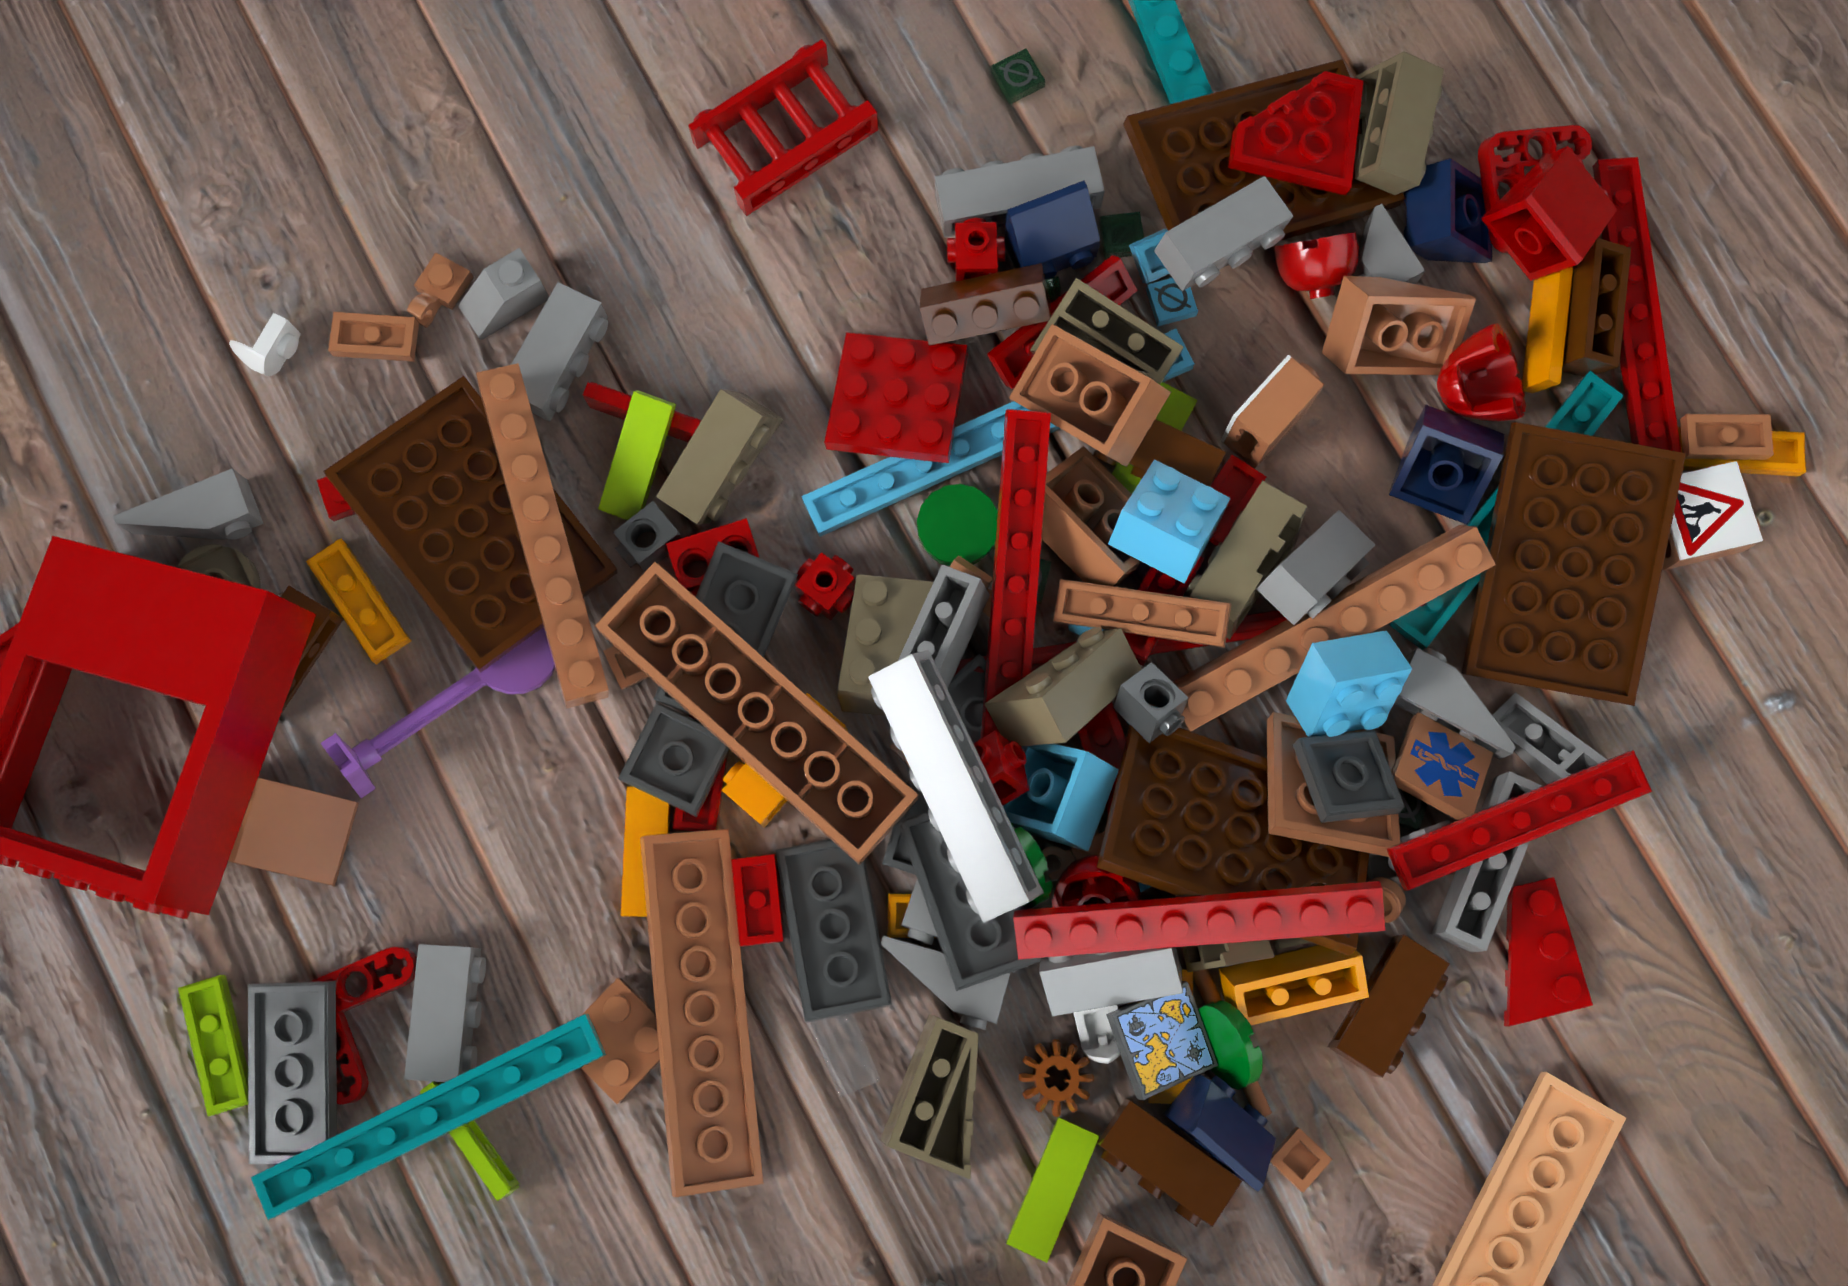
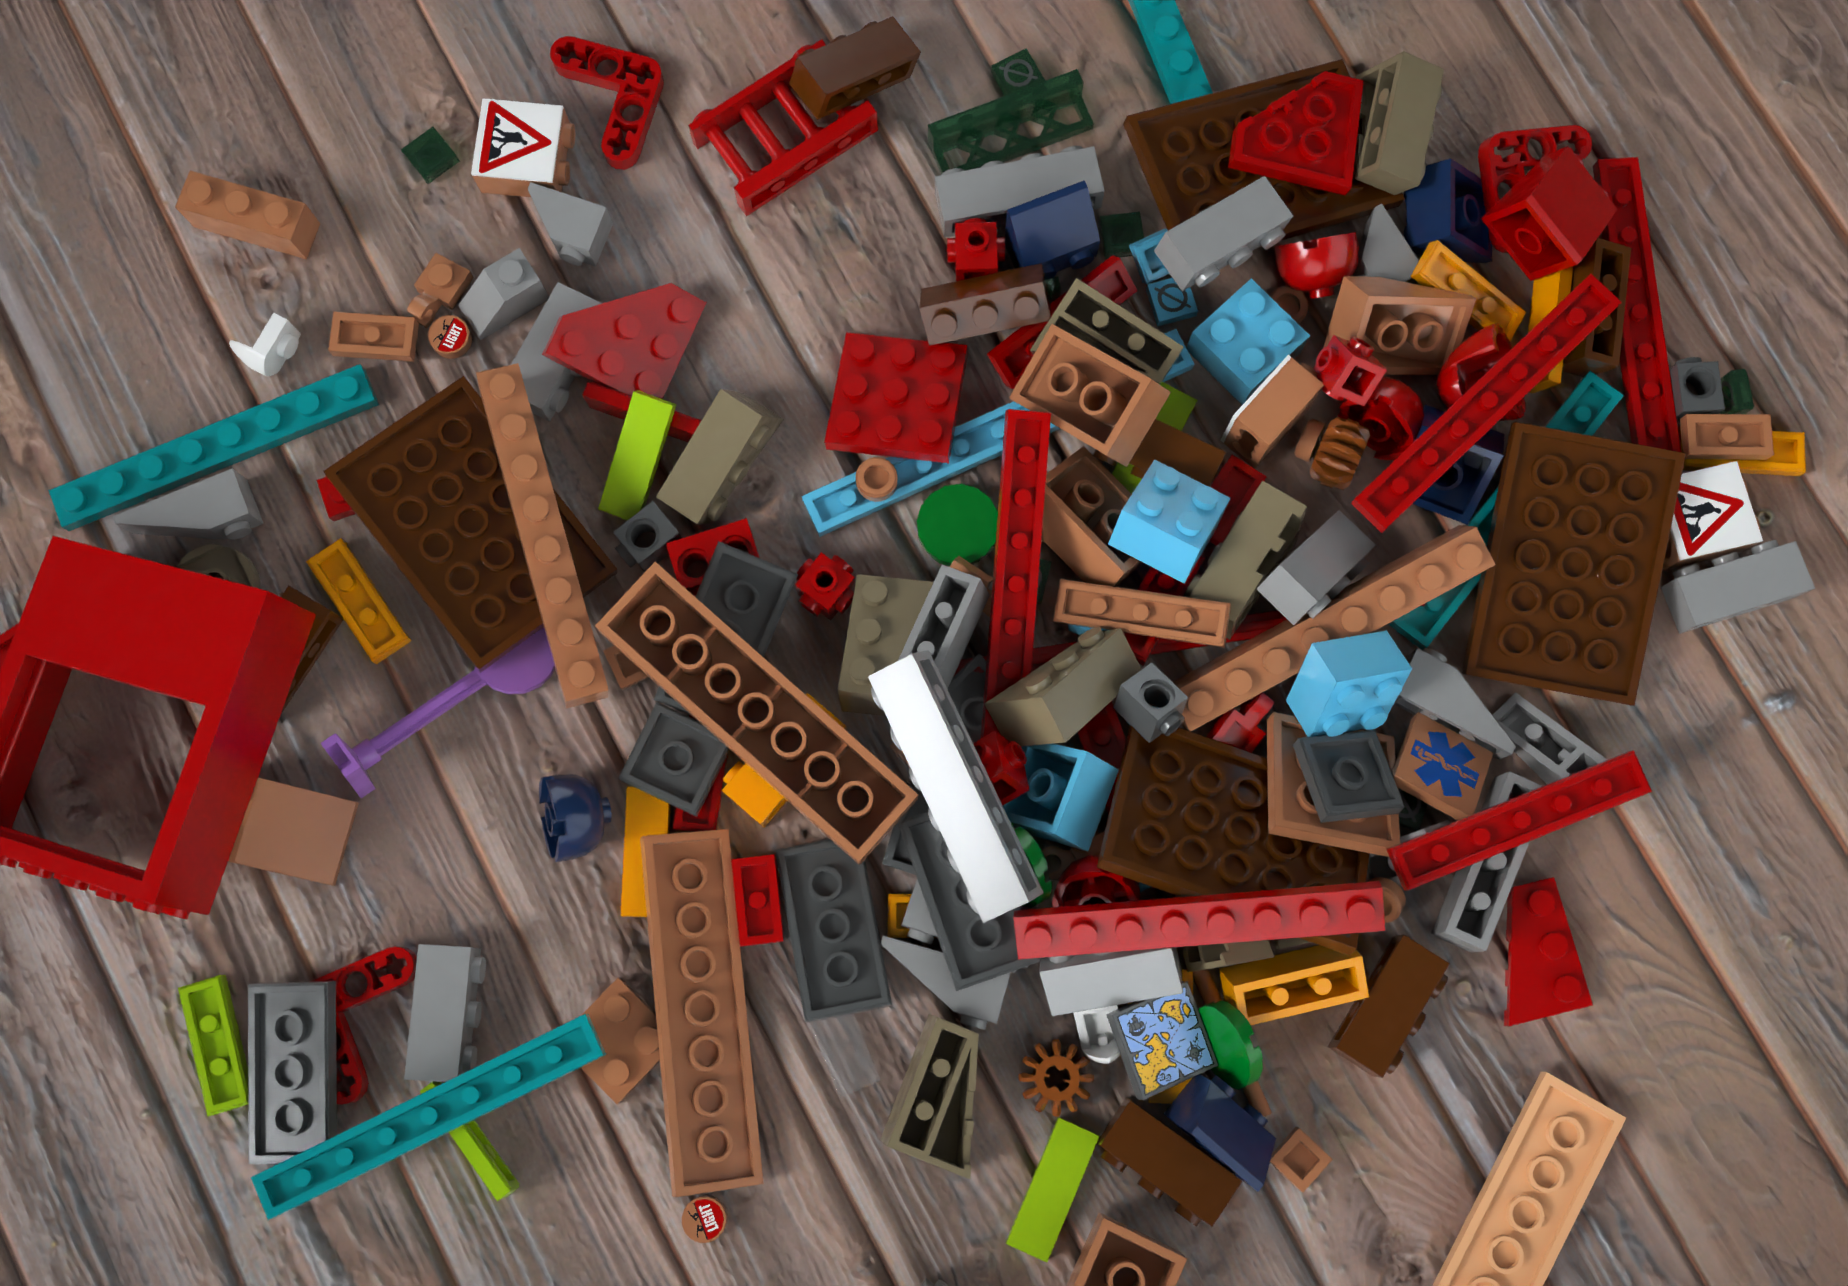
(213, 447): none -> teal plate
(248, 214): none -> nougat brick
(430, 155): none -> clear green tile
(450, 336): none -> tile
(521, 146): none -> piece
(572, 815): none -> dark blue cylinder
(573, 224): none -> light grey slope
(628, 340): none -> red plate
(629, 91): none -> red beam
(704, 1219): none -> tile
(854, 67): none -> reddish brown brick
(876, 479): none -> nougat tile
(1009, 112): none -> clear green fence
(1241, 727): none -> red plate
(1246, 340): none -> medium azure brick
(1292, 302): none -> nougat tile
(1309, 439): none -> nougat tile
(1339, 453): none -> dark orange gear
(1349, 369): none -> red brick
(1392, 416): none -> red cylinder
(1446, 271): none -> light orange tile
(1485, 403): none -> red plate
(1706, 380): none -> dark grey brick
(1736, 392): none -> clear green tile
(1736, 585): none -> light grey brick

